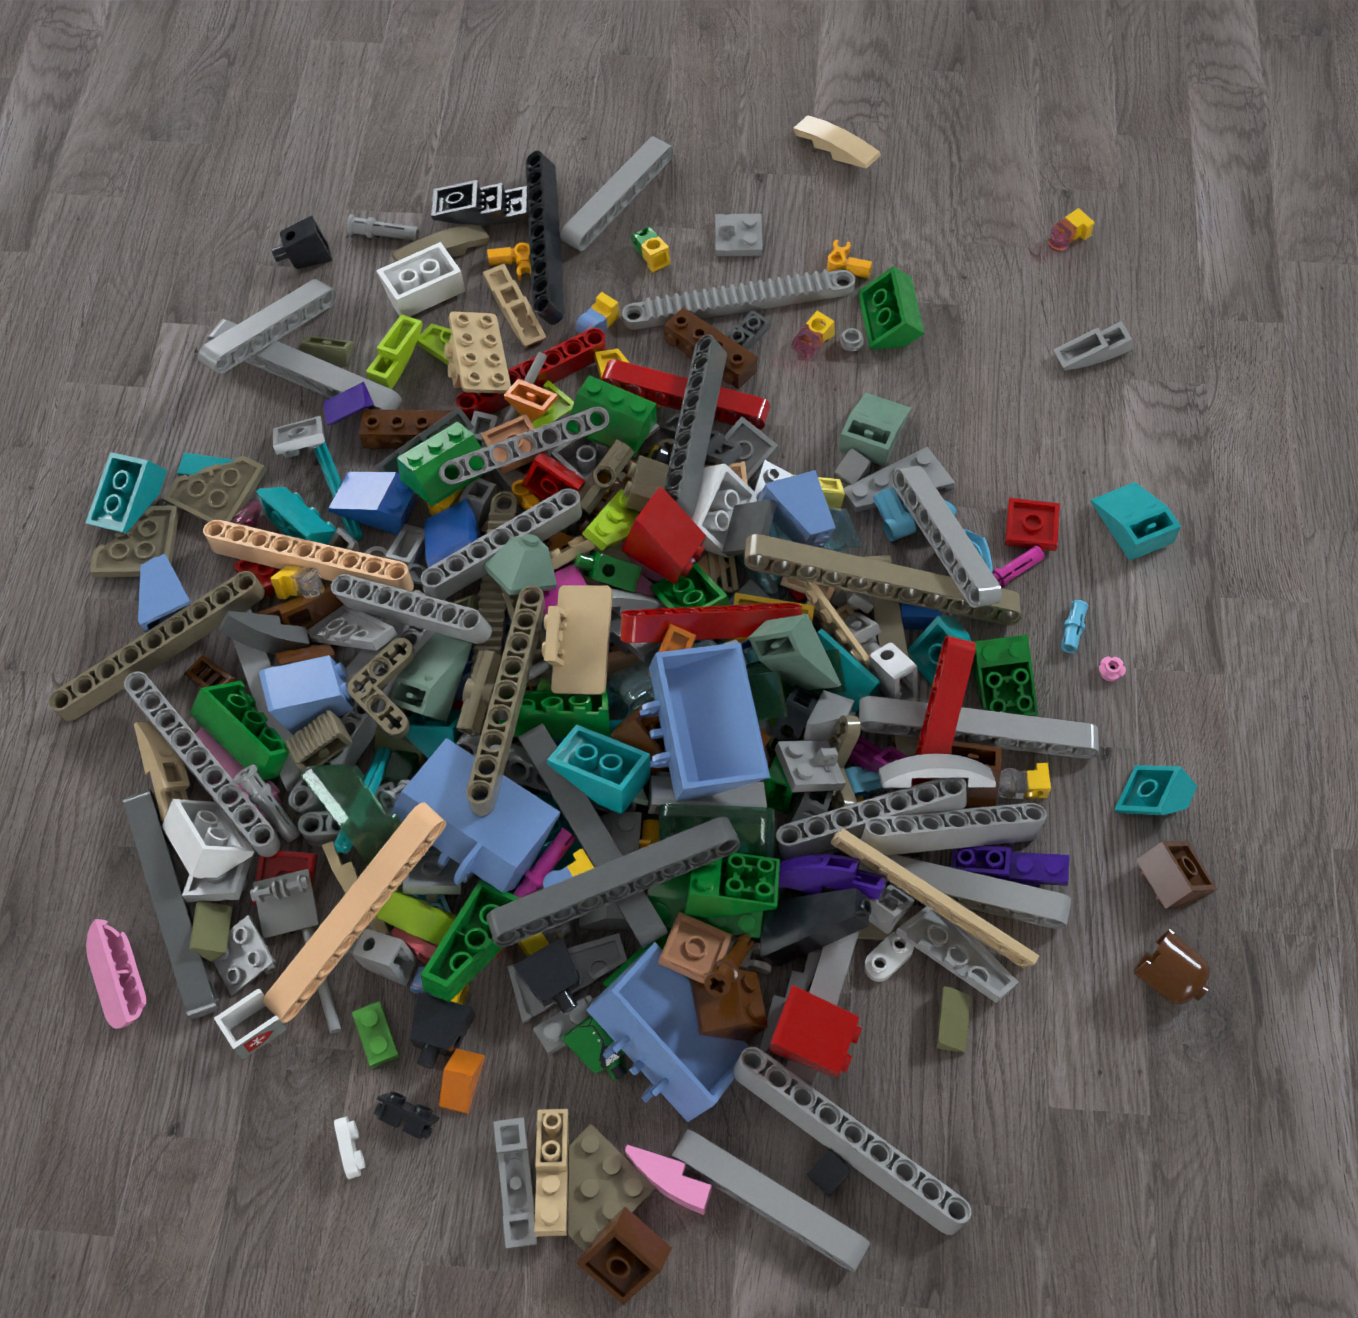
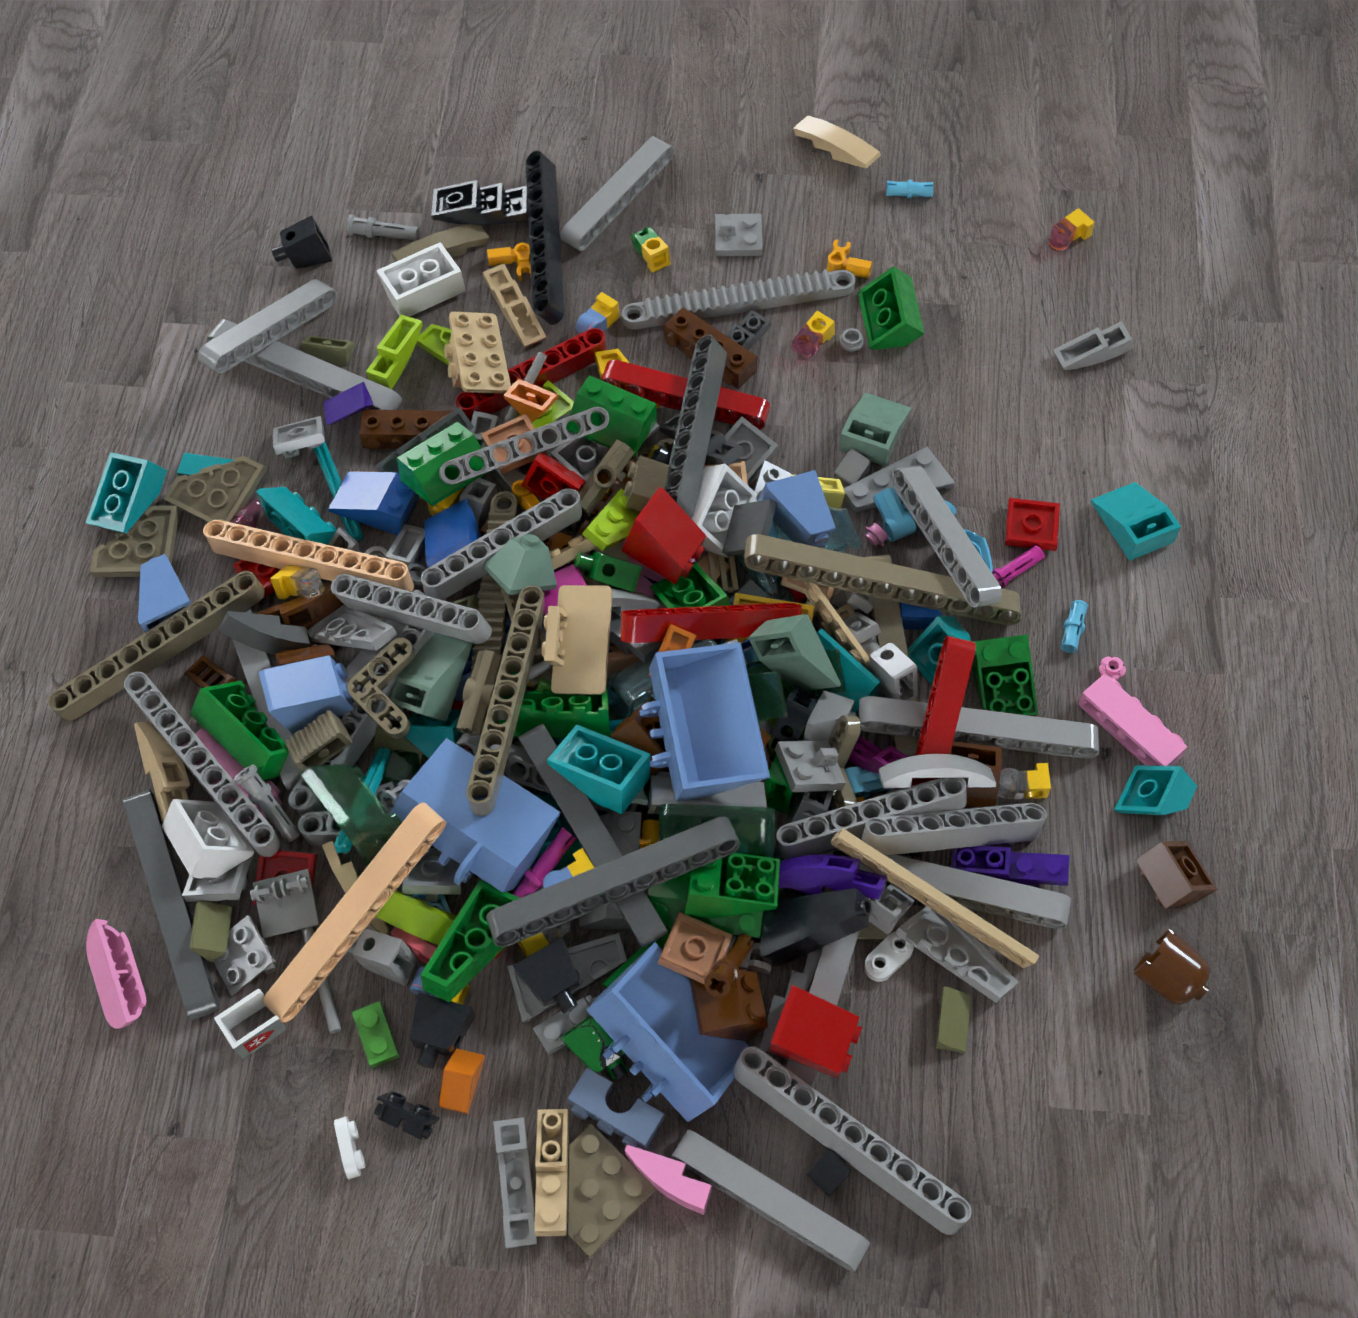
(625, 1256): reddish brown slope -> none
(635, 1126): none -> sand blue arch
(876, 535): none -> bright pink plate
(909, 189): none -> medium azure pin
(1131, 723): none -> bright pink brick

